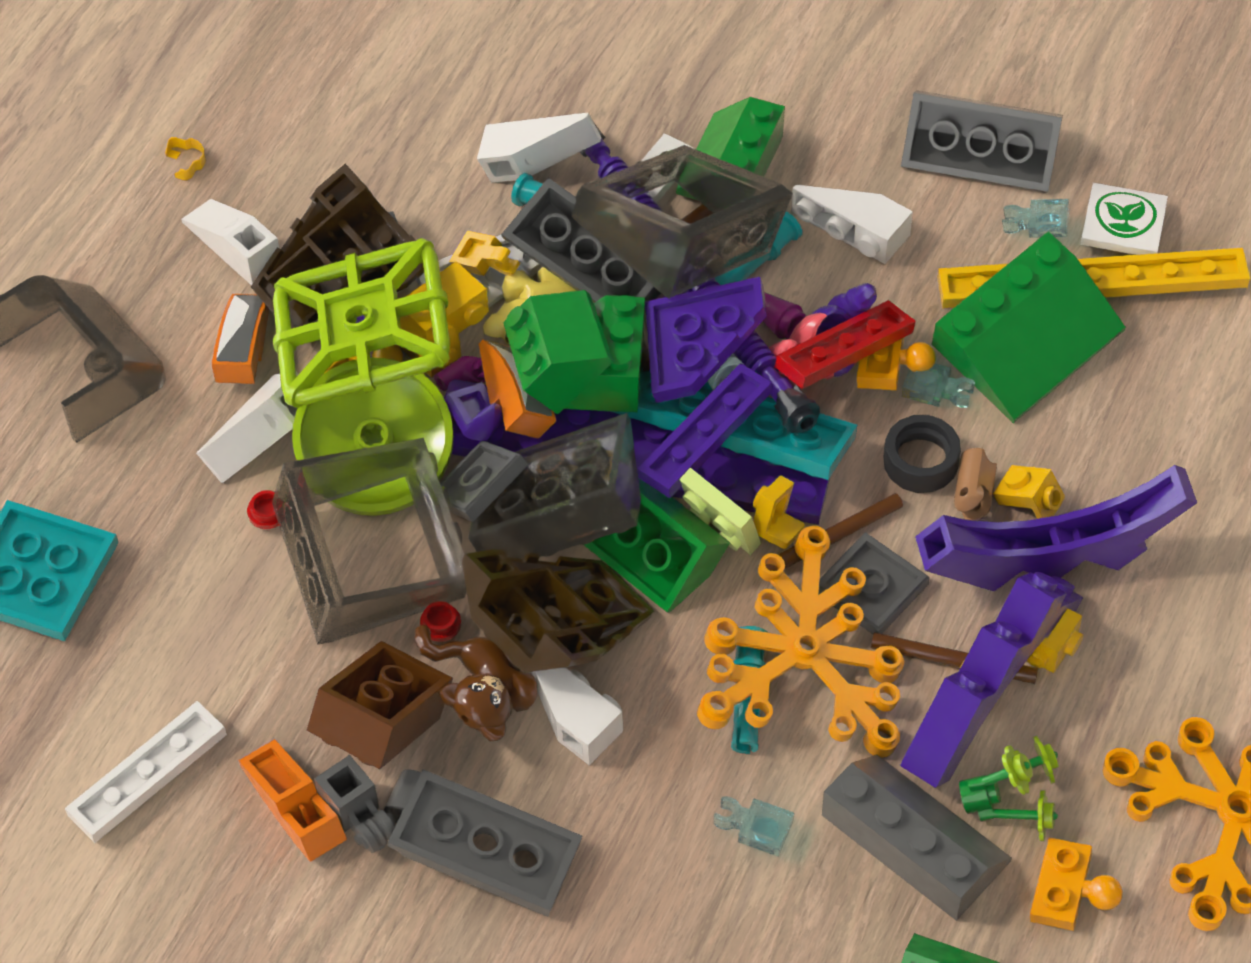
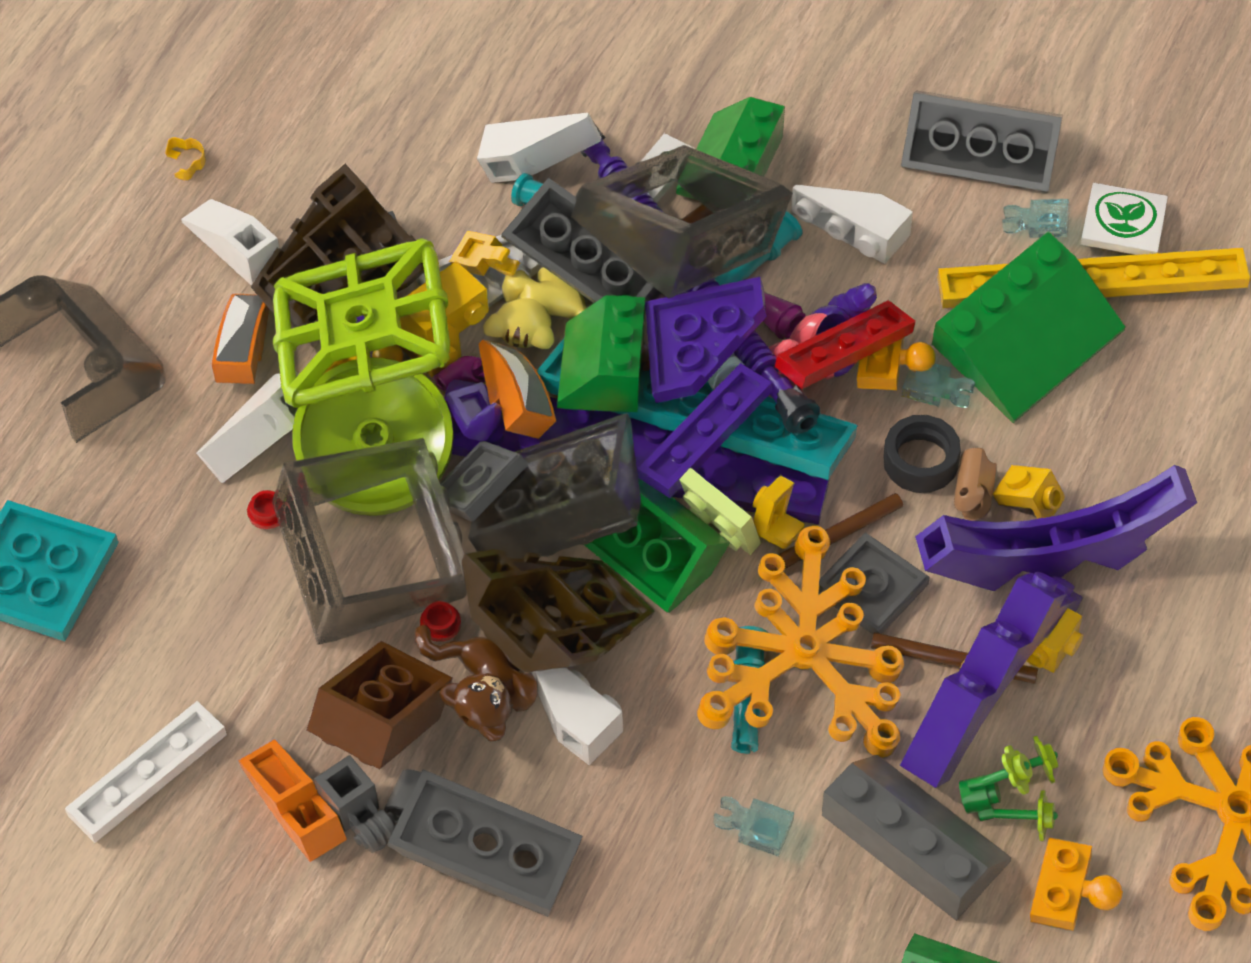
(557, 346): green slope -> none

